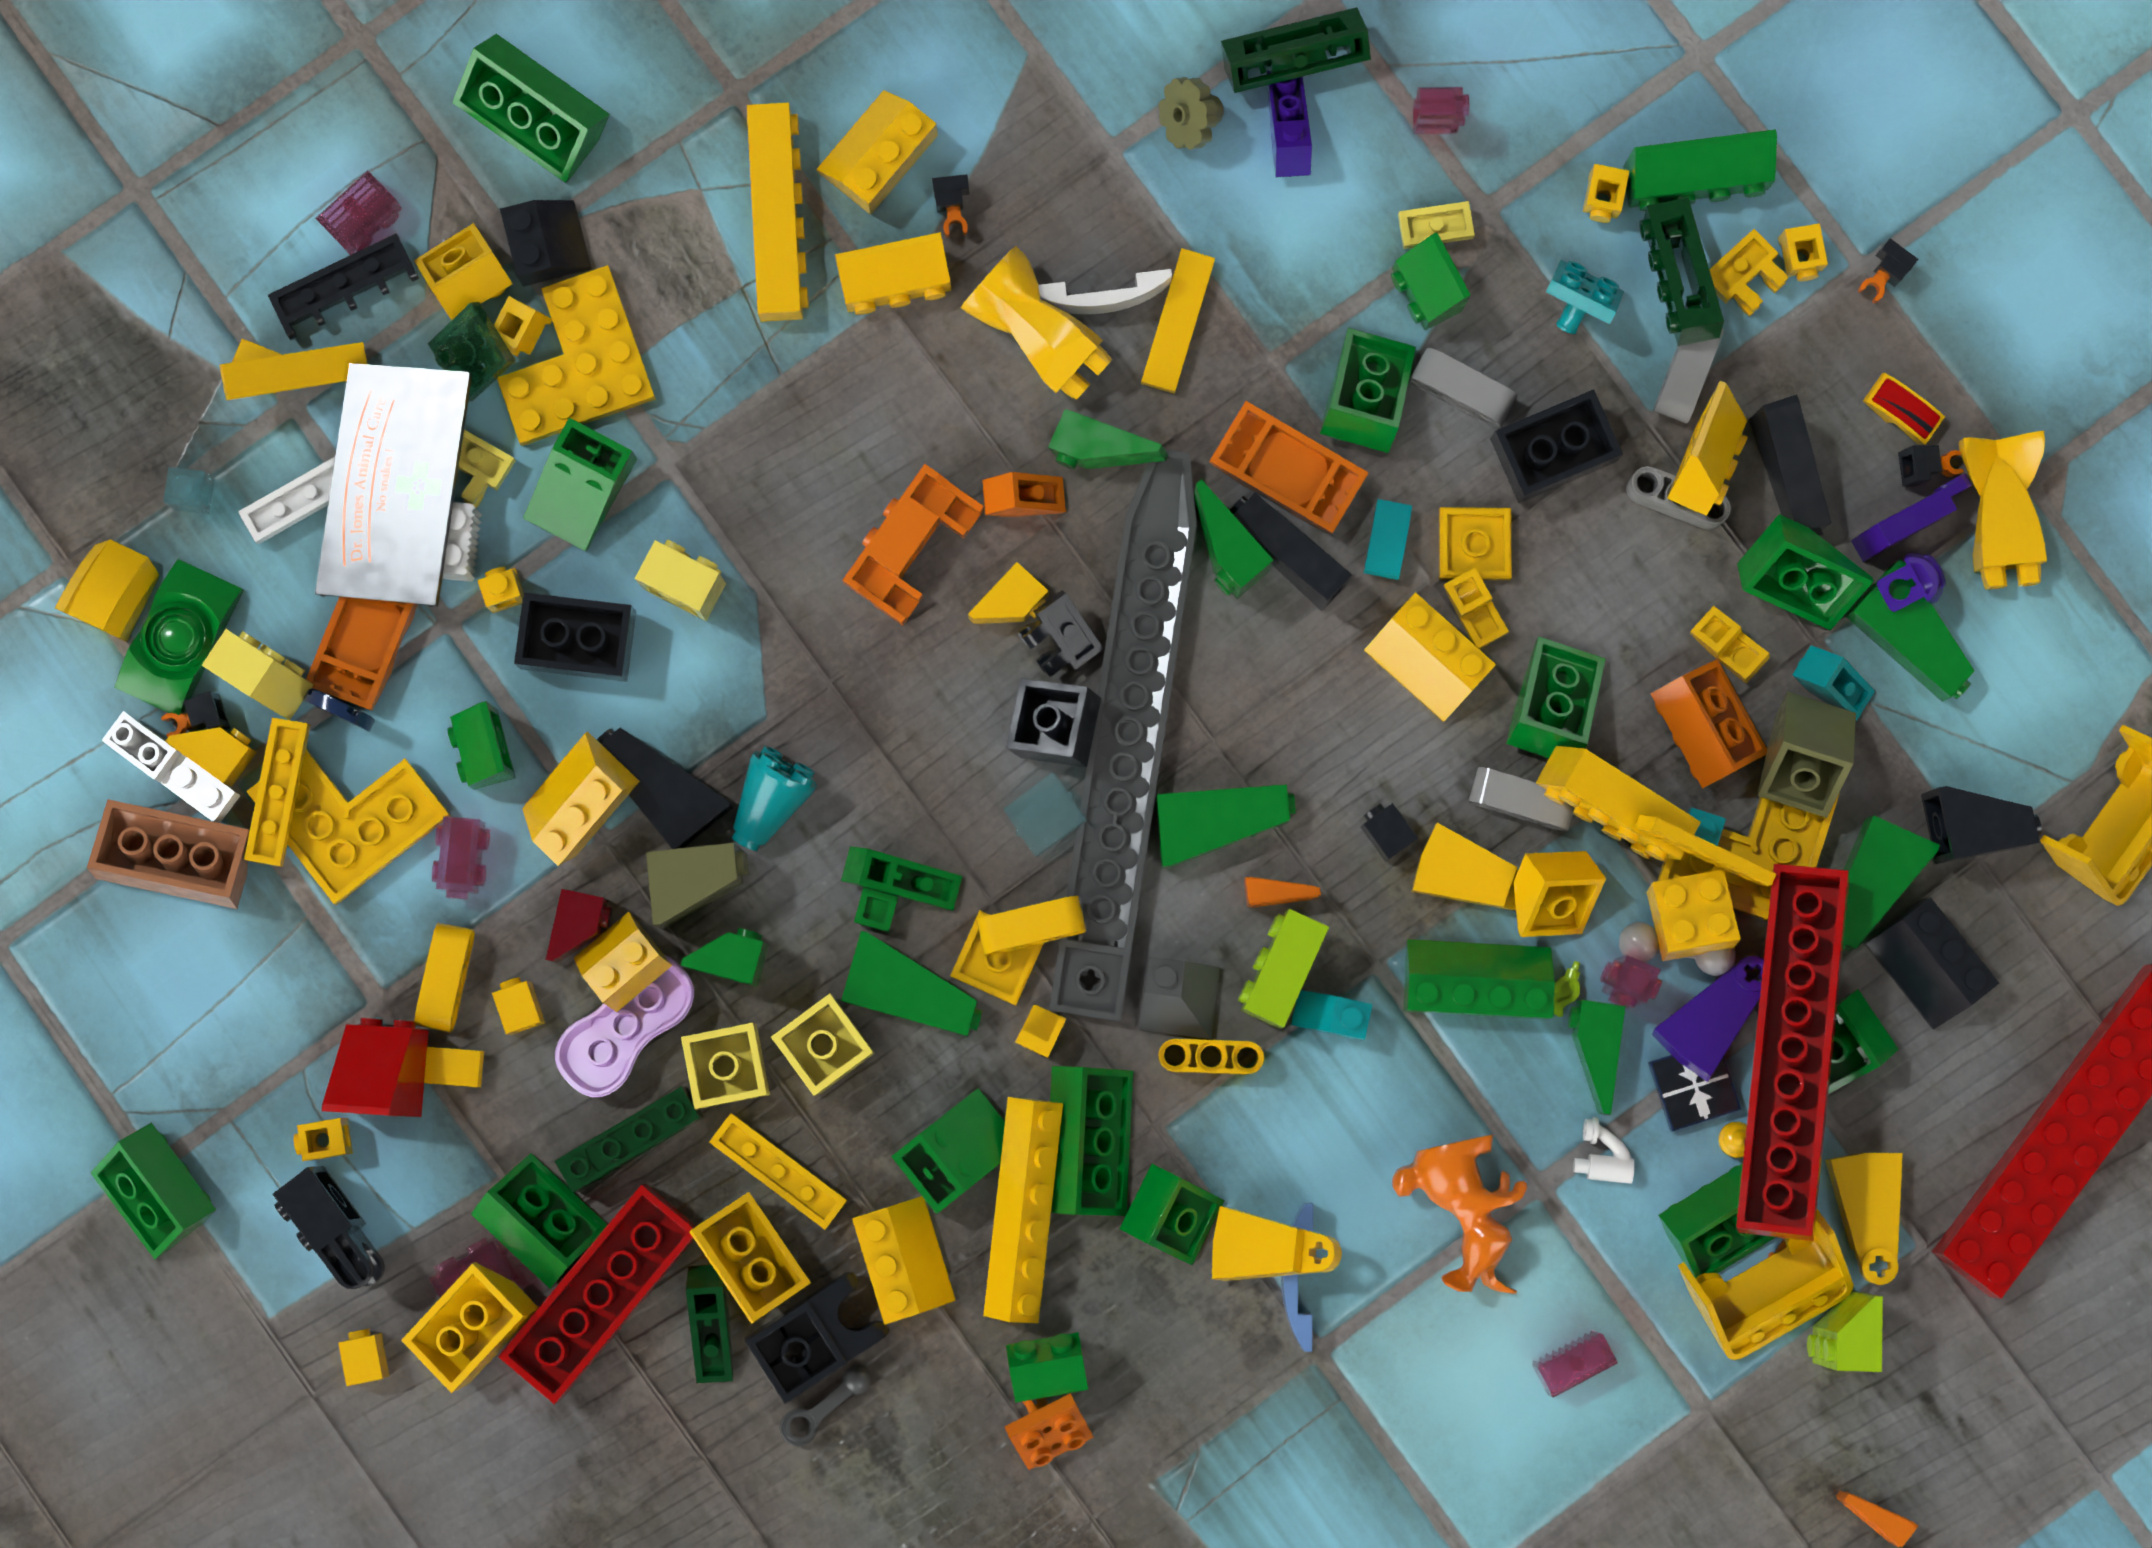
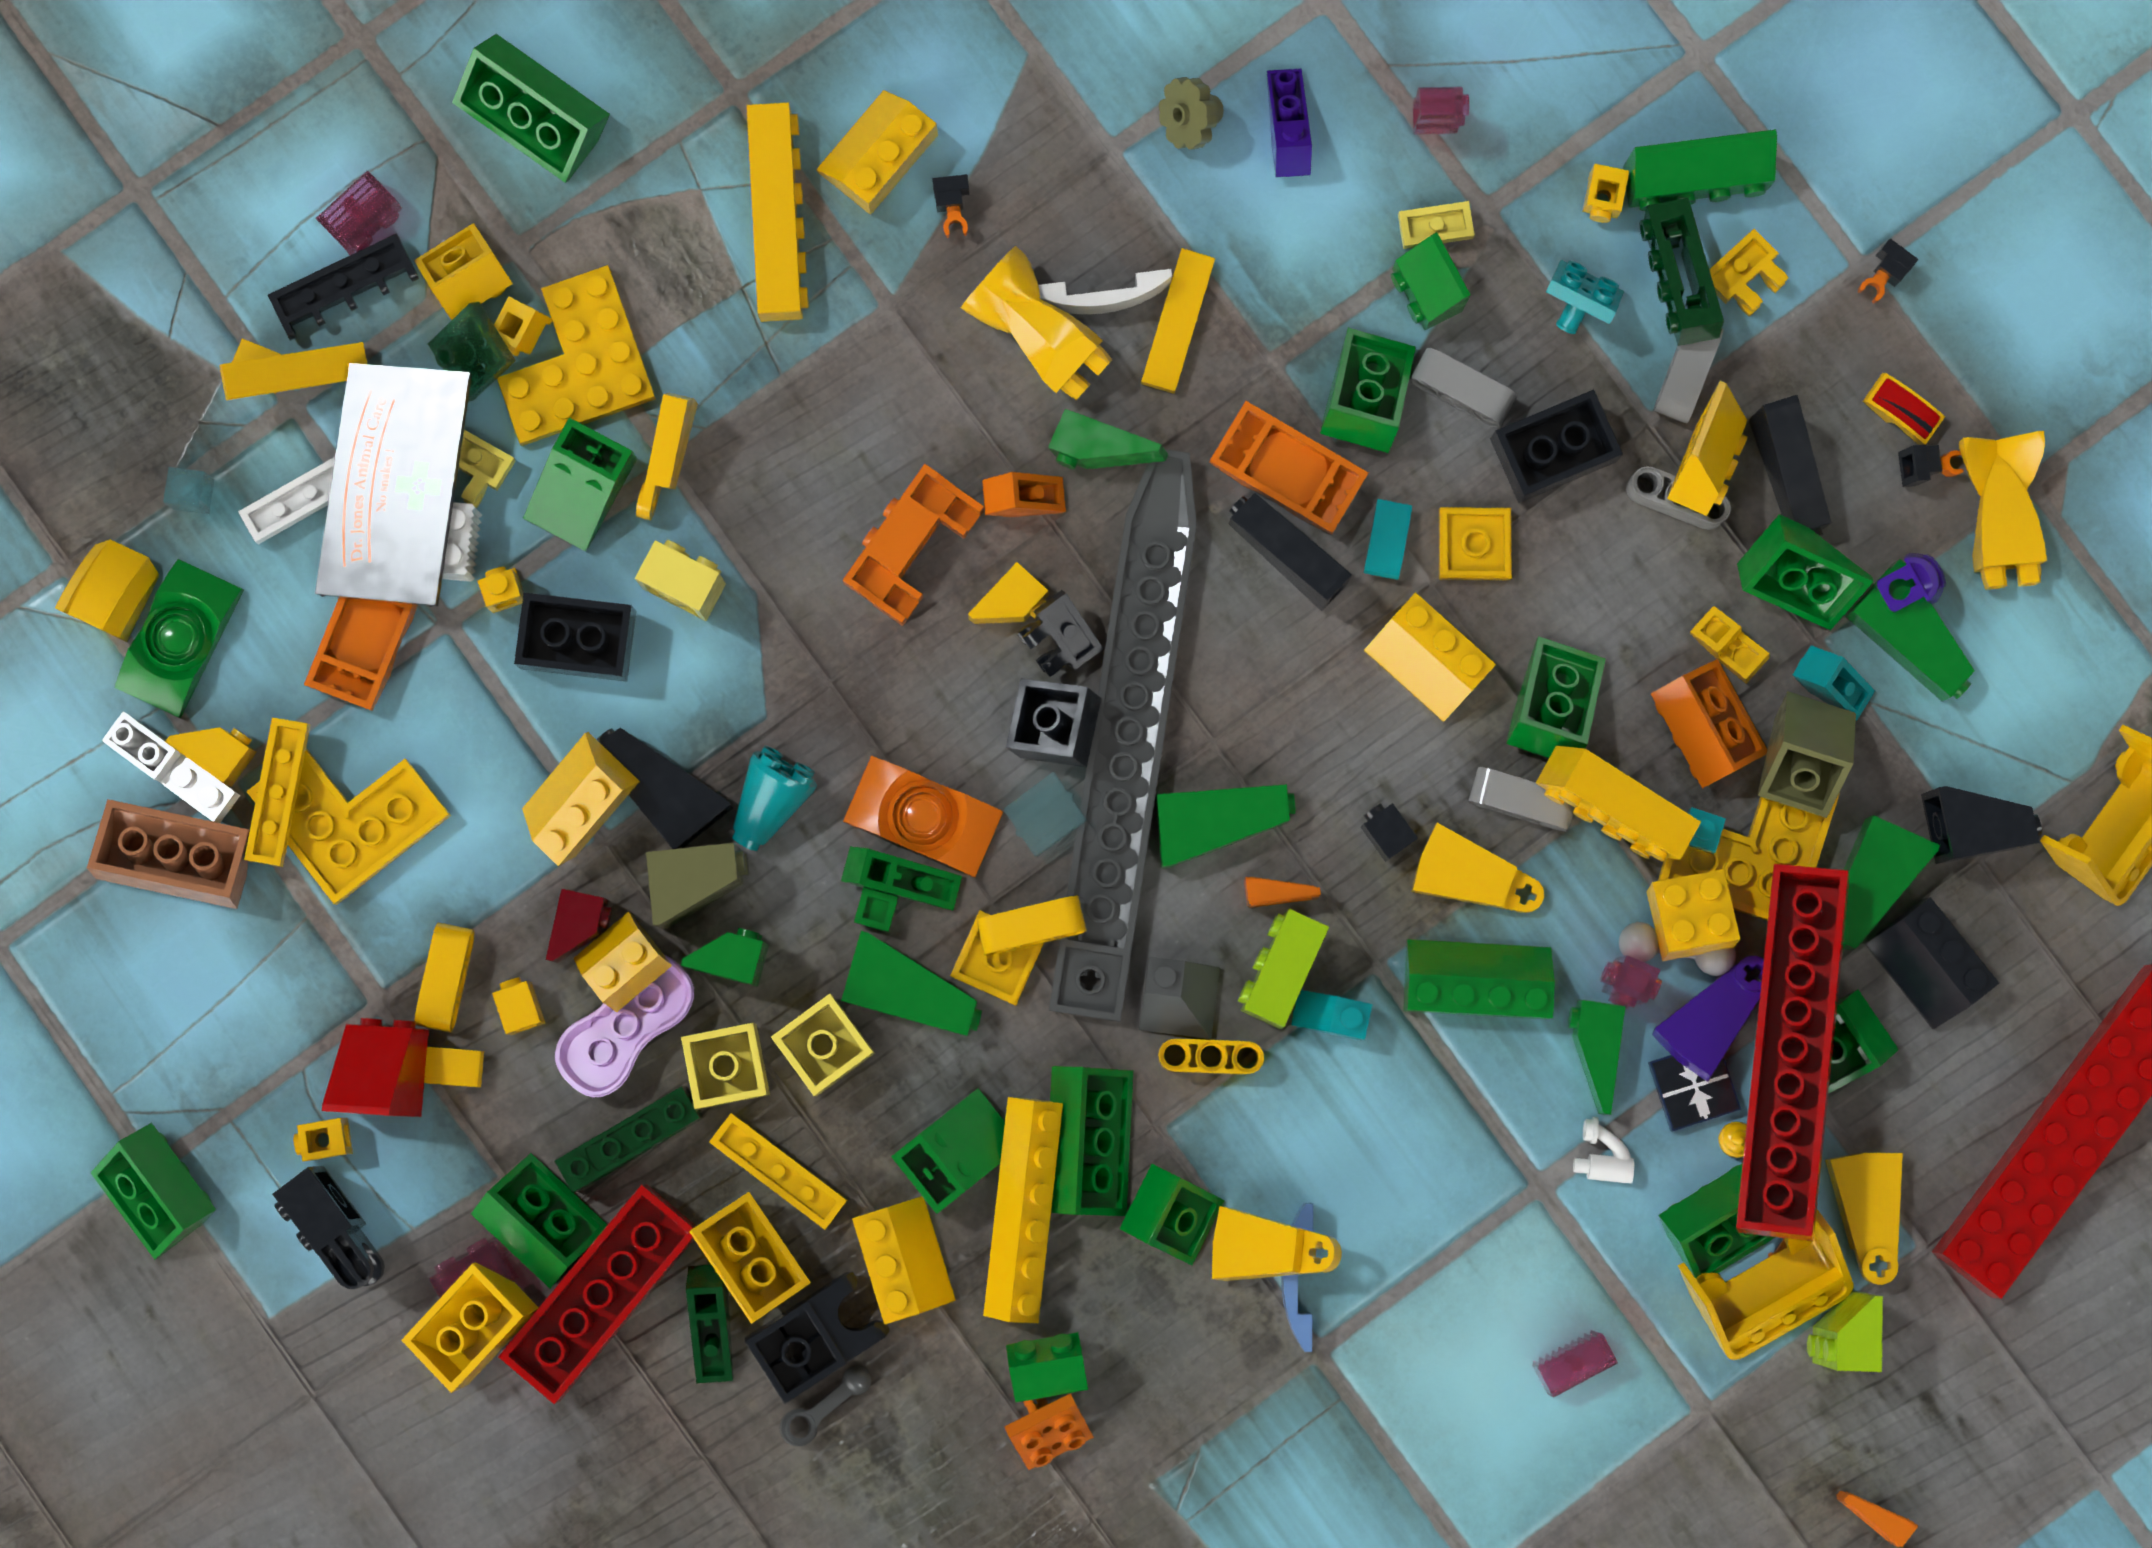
(202, 712): black piece -> none
(258, 672): light yellow brick -> none
(339, 709): dark blue tile -> none
(363, 1357): yellow brick -> none
(460, 856): clear pink brick -> none
(481, 746): green slope -> none
(545, 240): black slope -> none
(668, 450): none -> yellow piece
(894, 273): yellow slope -> none
(923, 816): none -> orange slope
(1040, 1031): yellow panel -> none
(1232, 550): green slope -> none
(1296, 49): dark green brick -> none
(1455, 1184): orange animal -> none
(1475, 608): yellow slope -> none
(1556, 893): yellow slope -> none
(1566, 989): lime piece -> none
(1705, 850): yellow tile -> none
(1809, 241): yellow brick -> none
(1910, 520): dark purple piece -> none

